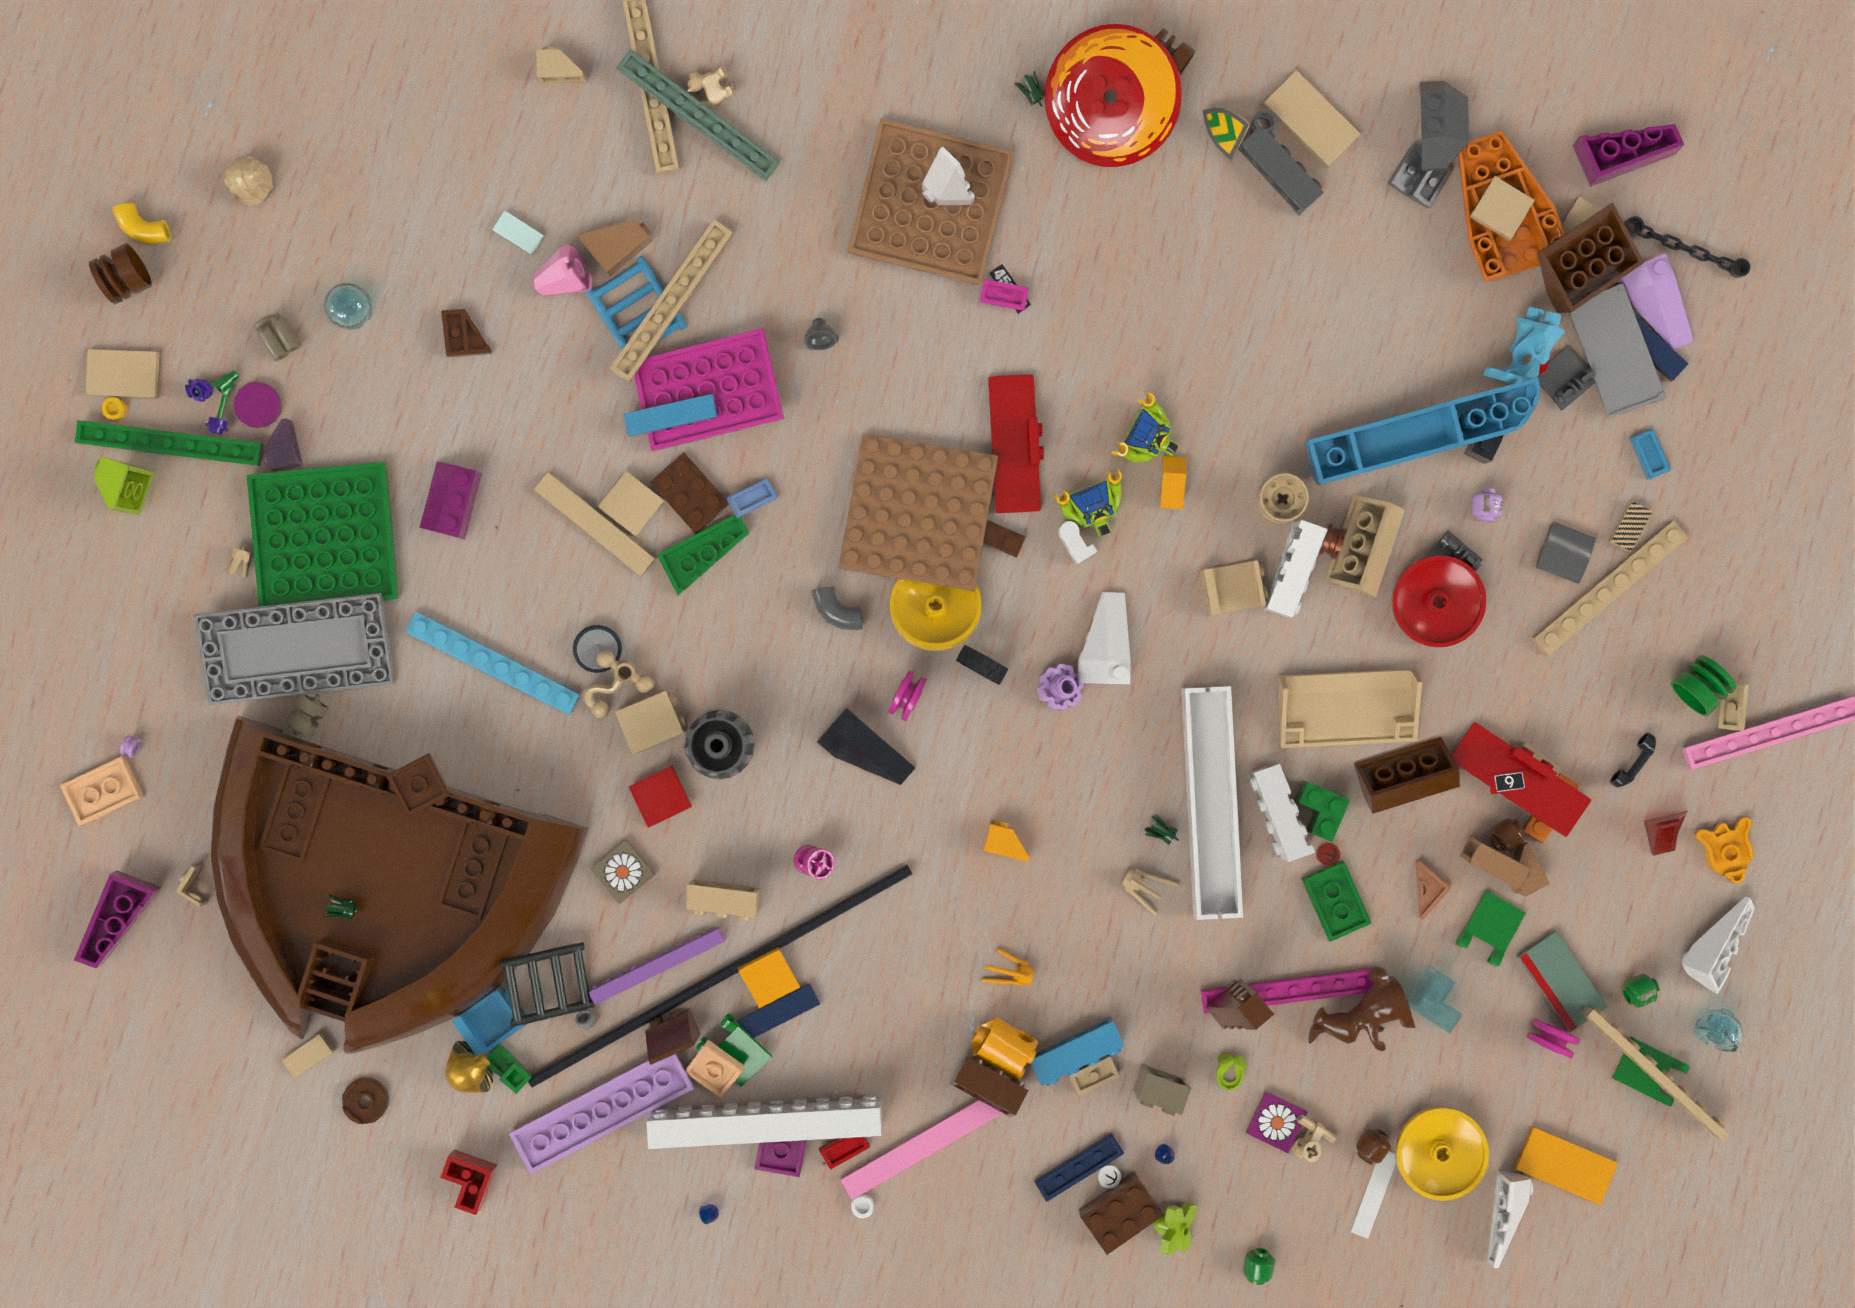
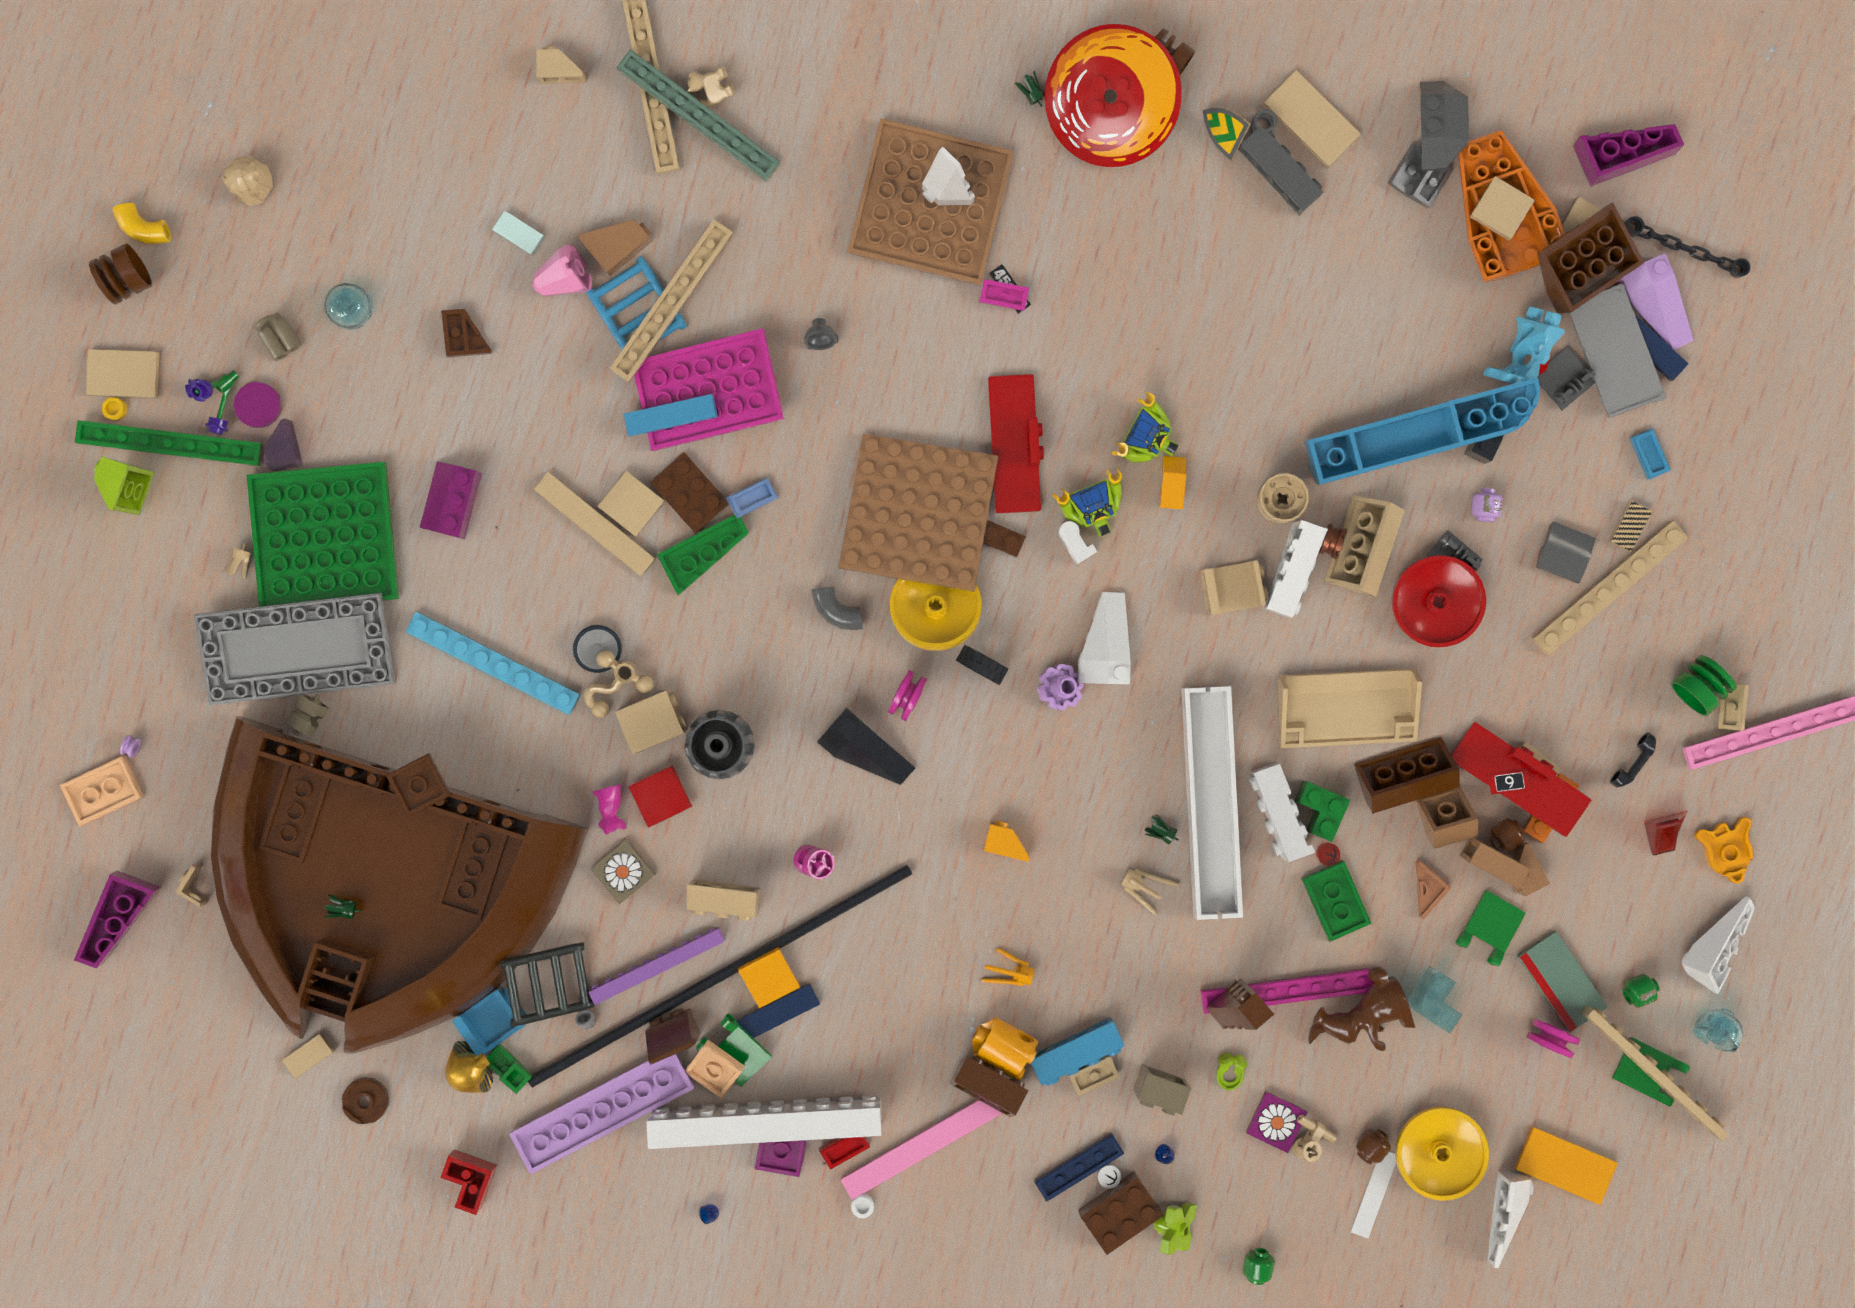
(609, 803): none -> dark pink animal
(1448, 817): none -> medium nougat slope

